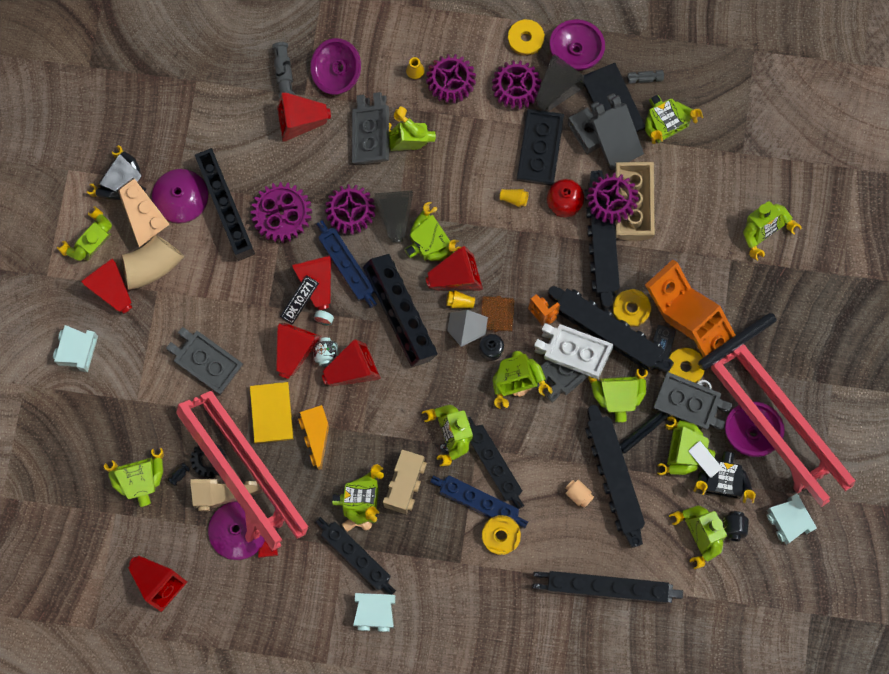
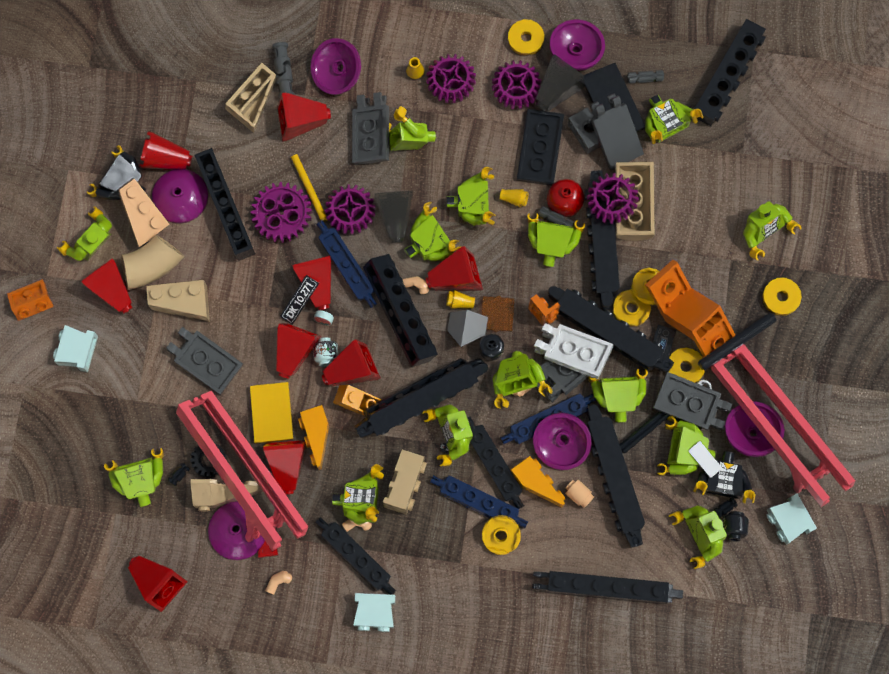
(30, 300): none -> orange bracket
(164, 154): none -> red cone
(180, 298): none -> tan wedge
(252, 97): none -> tan wedge
(277, 579): none -> light nougat arm
(285, 462): none -> red slope
(309, 188): none -> yellow bar
(354, 399): none -> light orange slope
(418, 283): none -> light nougat arm
(420, 396): none -> black hinge
(473, 199): none -> lime torso
(525, 429): none -> dark blue plate
(533, 480): none -> light orange slope
(553, 238): none -> lime torso
(554, 217): none -> dark grey axle
(558, 452): none -> magenta dish
(638, 285): none -> yellow tile
(726, 507): none -> black piece
(749, 32): none -> black brick
(782, 307): none -> yellow tile

